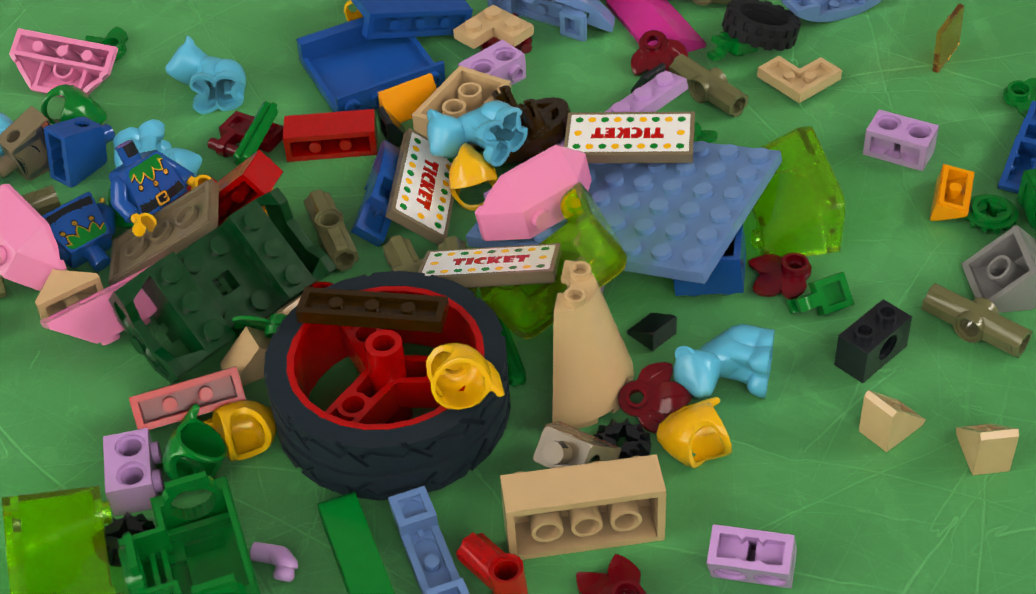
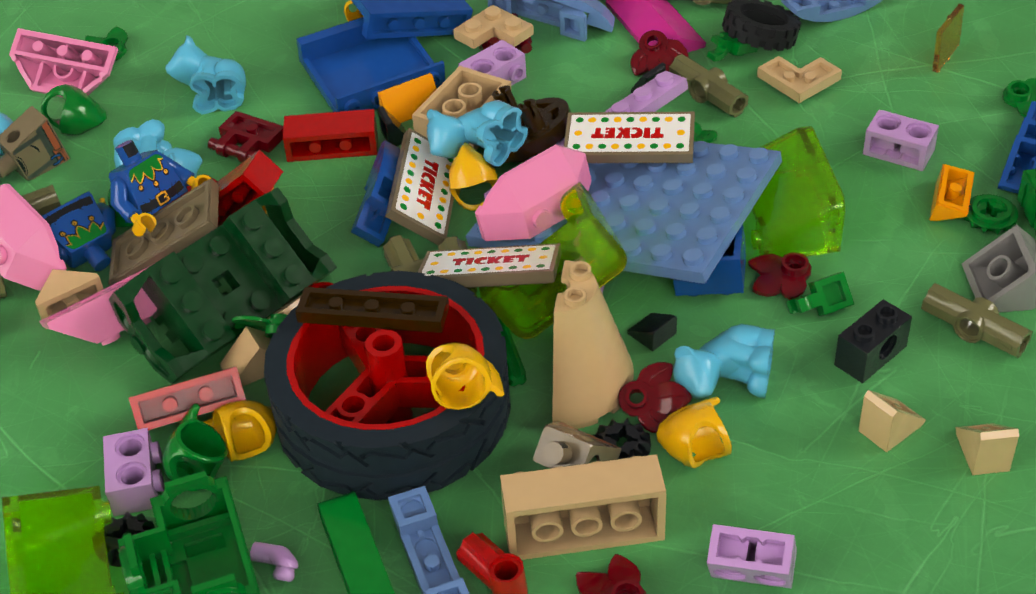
(76, 149): blue torso -> none
(256, 132): green axle -> none
(331, 229): olive piece -> none

